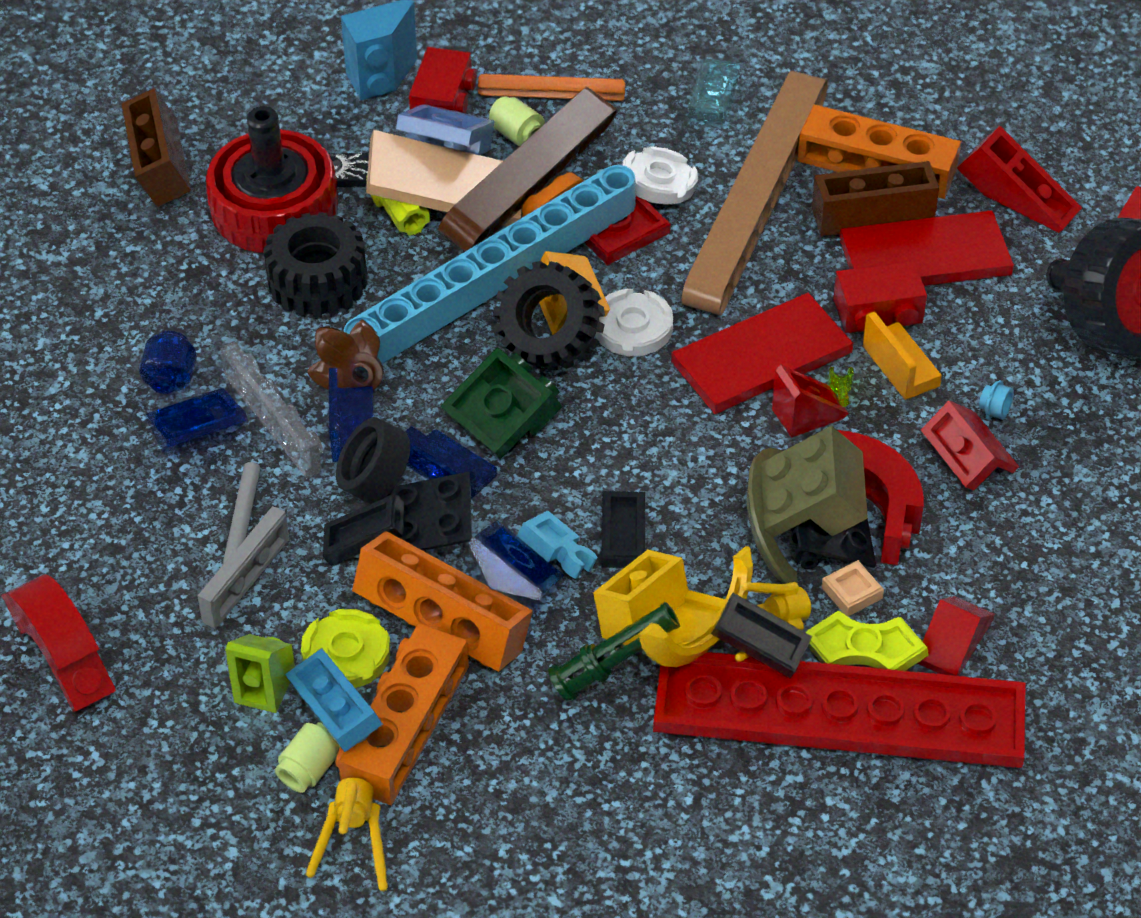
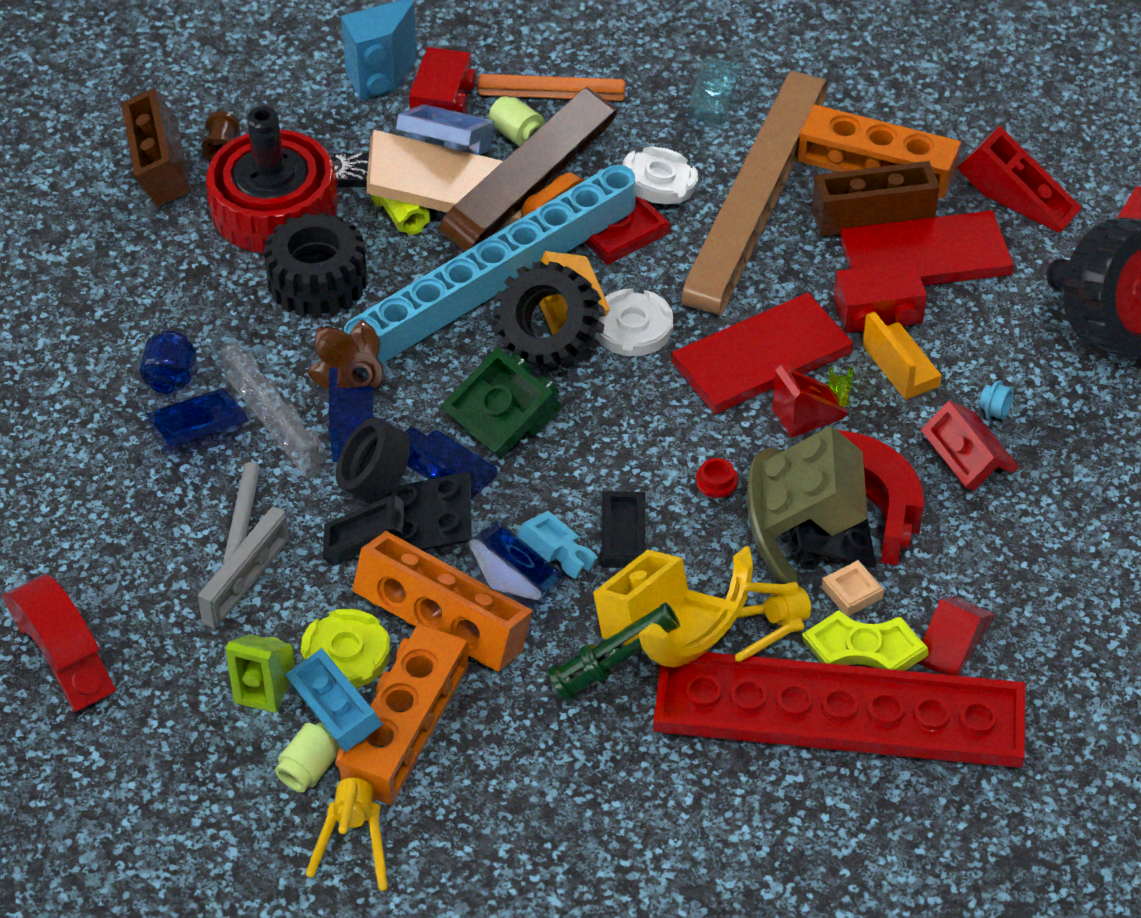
(221, 129): none -> reddish brown bush
(716, 478): none -> red plate
(761, 635): black tile -> none

